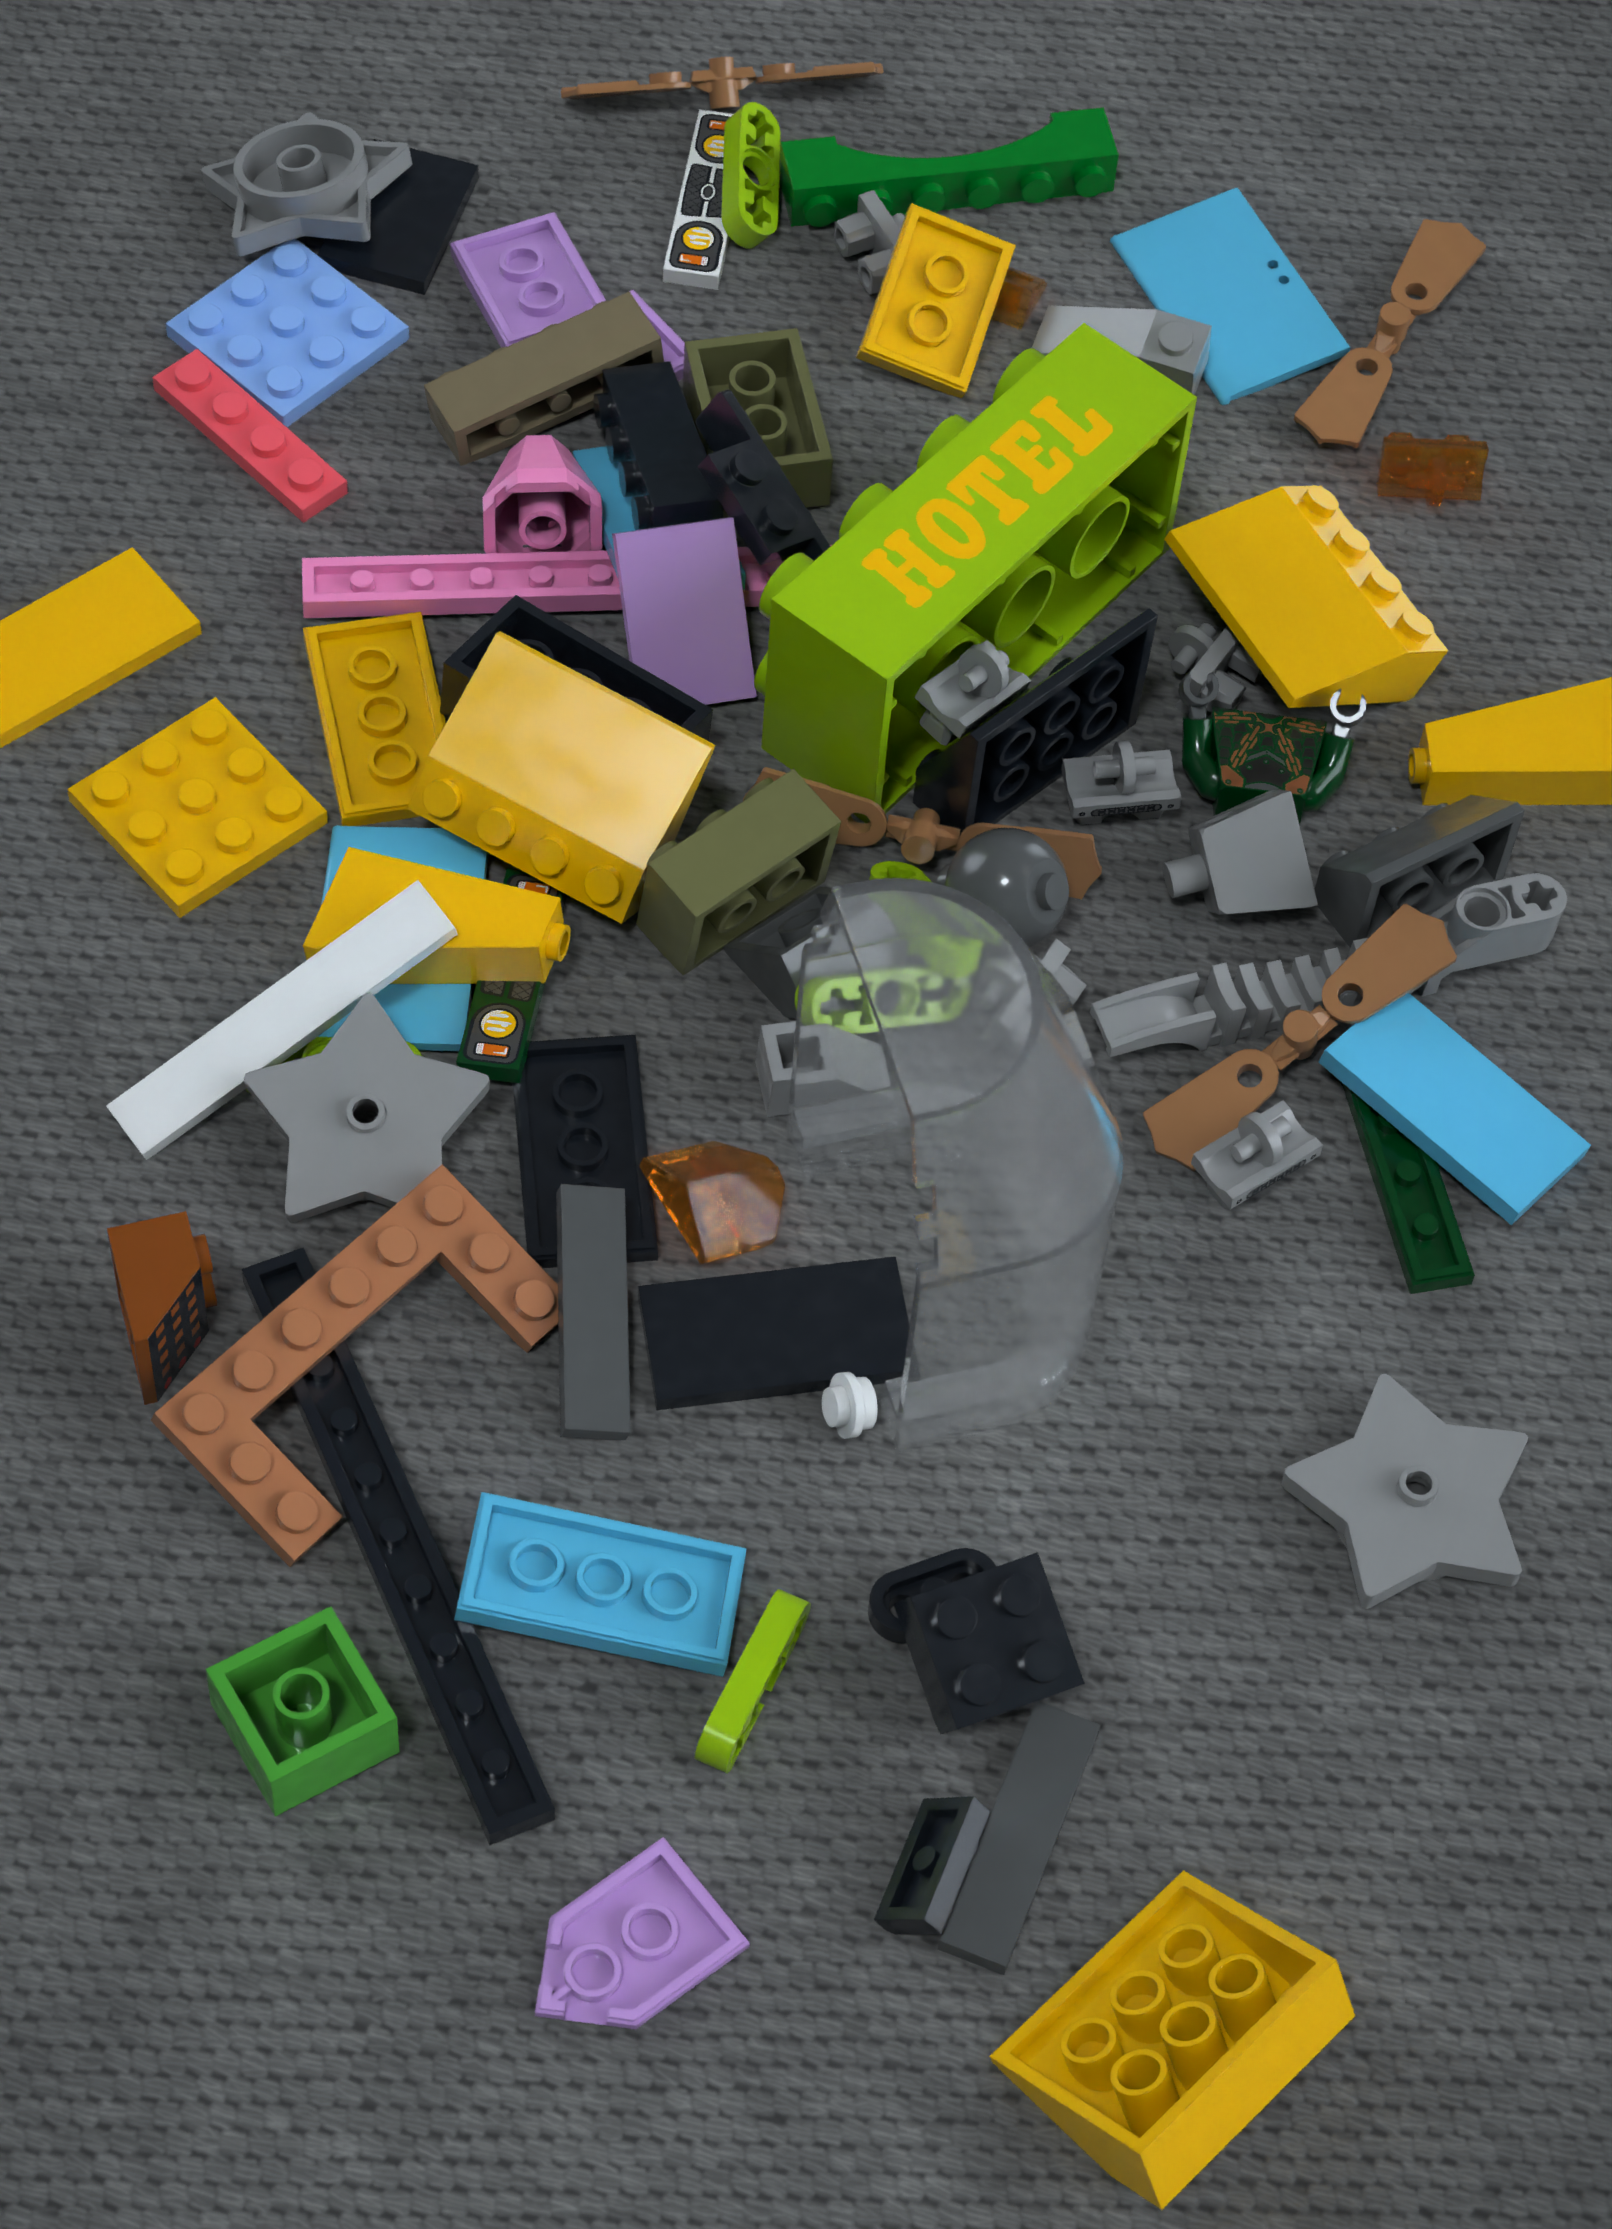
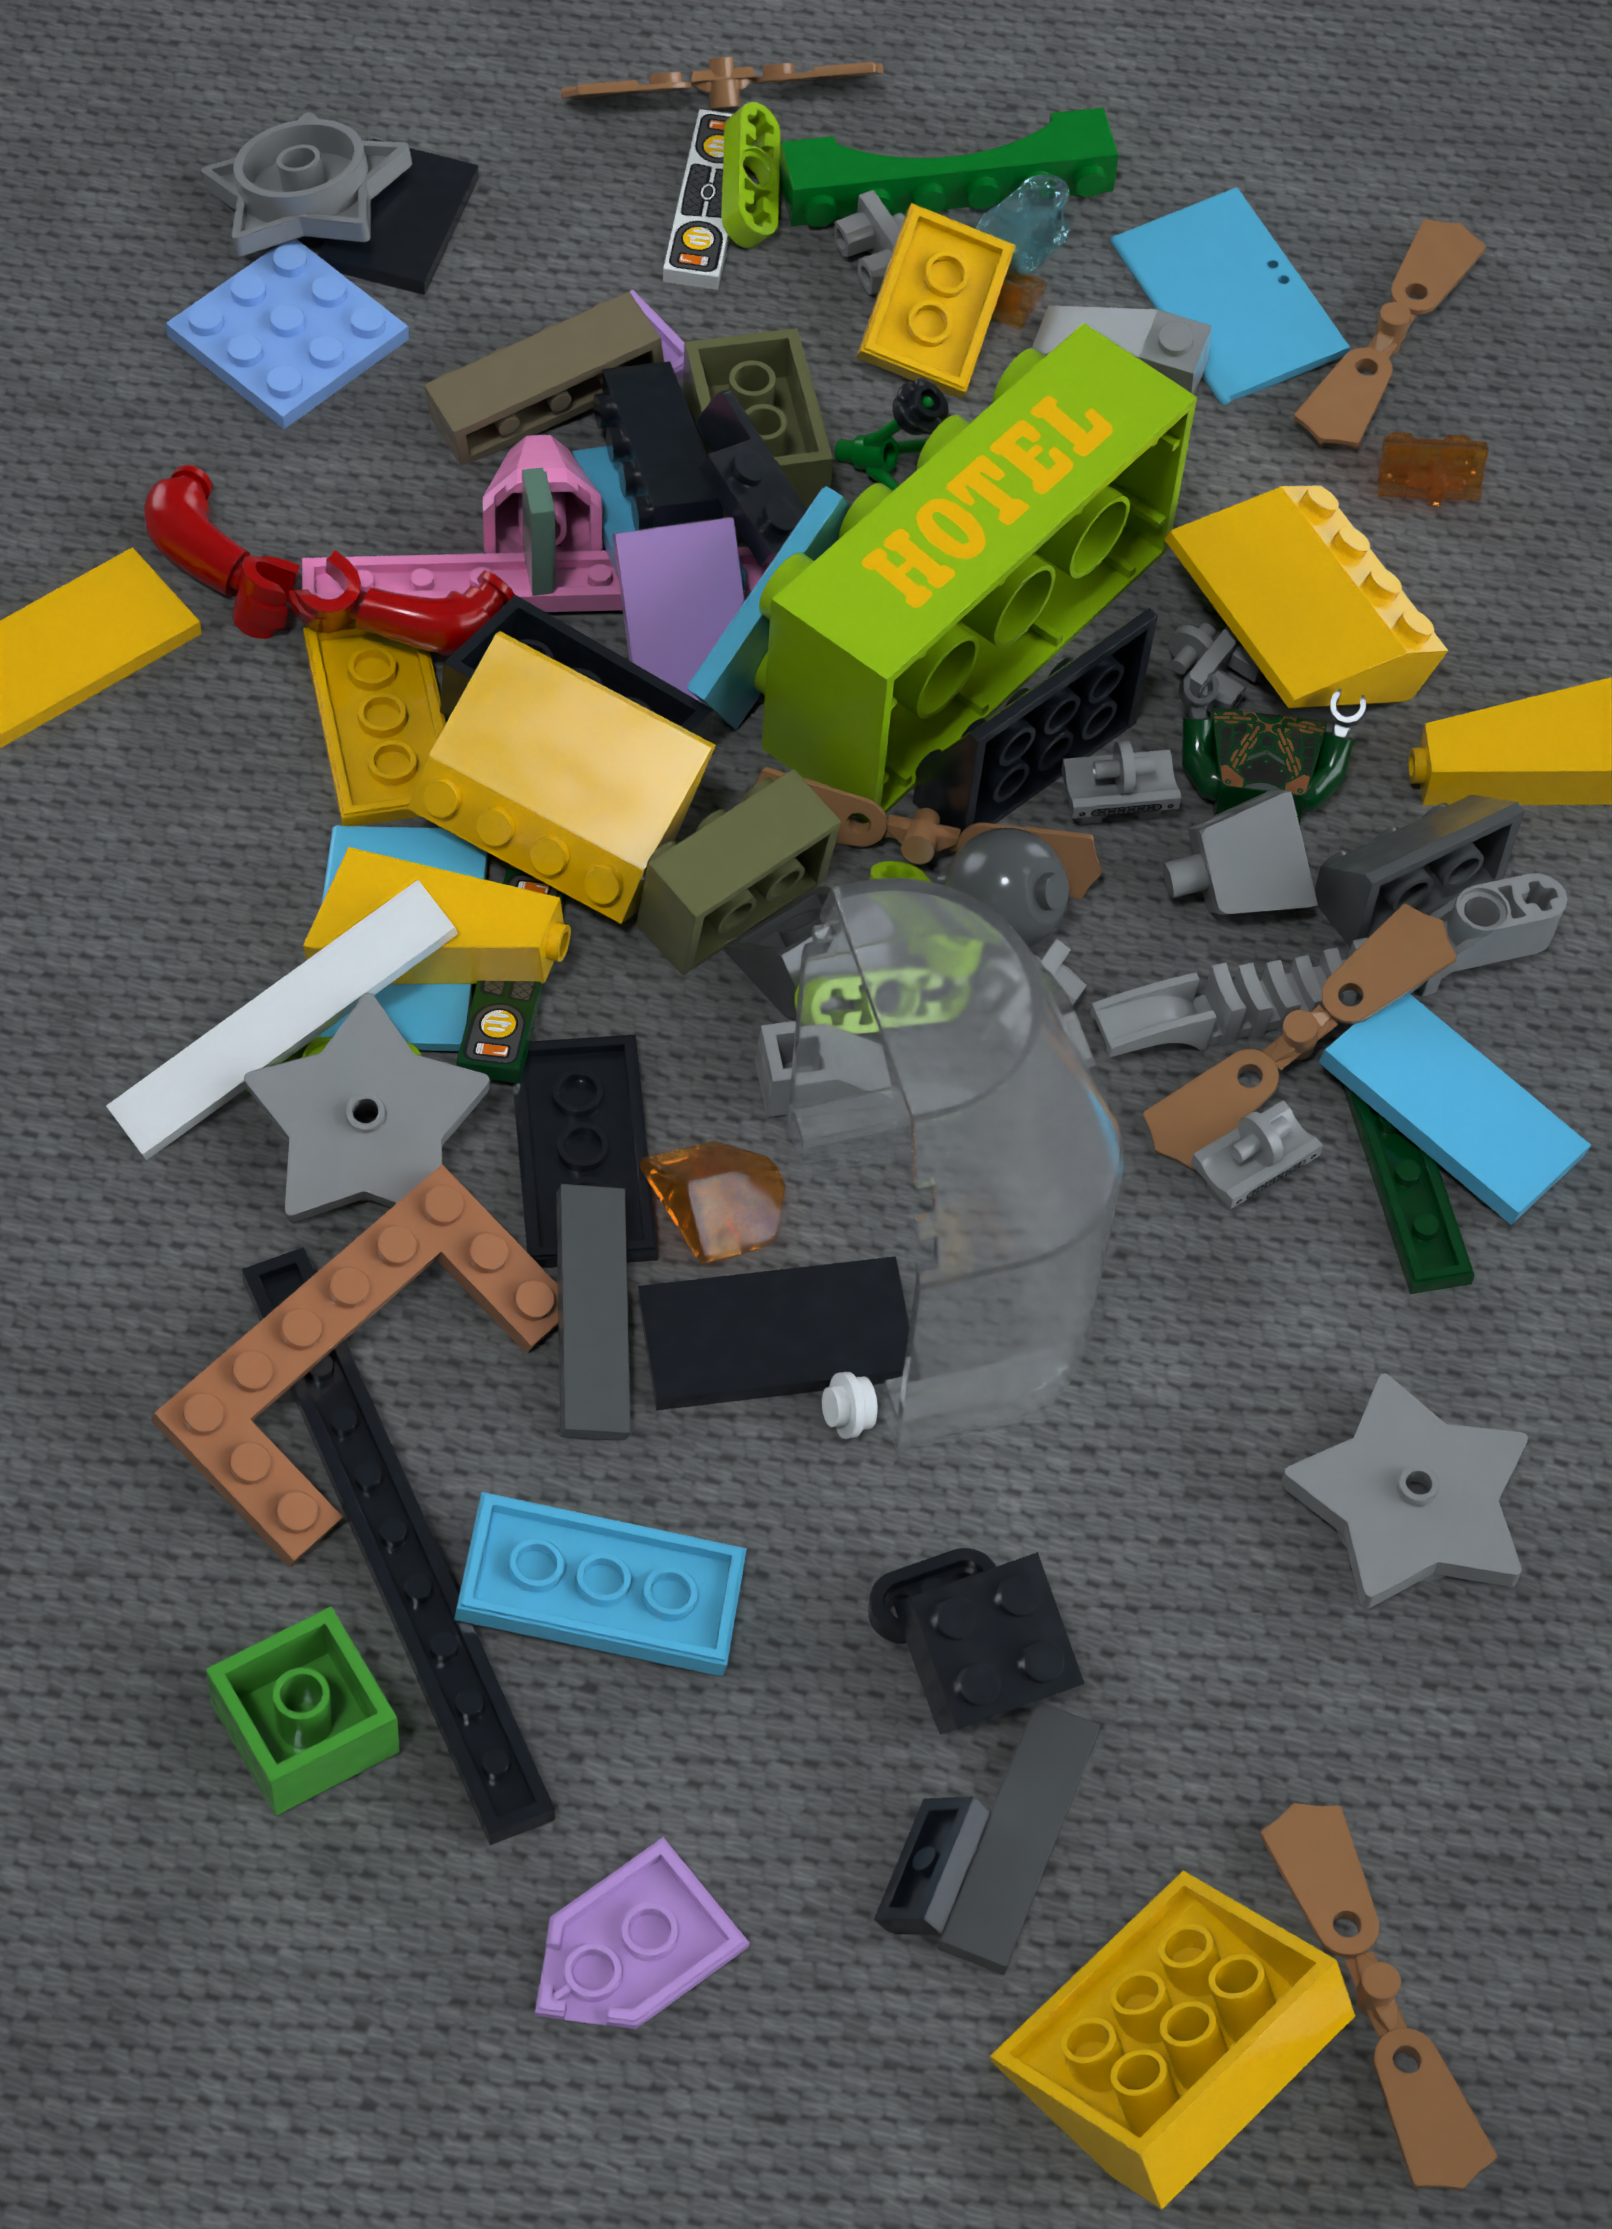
(162, 1295): dark orange slope -> none
(180, 529): none -> red piece
(197, 806): yellow plate -> none
(250, 435): coral plate -> none
(417, 621): none -> red piece
(525, 277): lavender tile -> none
(538, 531): none -> sand green tile
(729, 670): none -> medium azure tile
(755, 1671): lime beam -> none
(916, 410): none -> plant
(969, 692): light grey hips -> none
(1030, 221): none -> clear light blue piece
(1426, 2107): none -> medium nougat piece

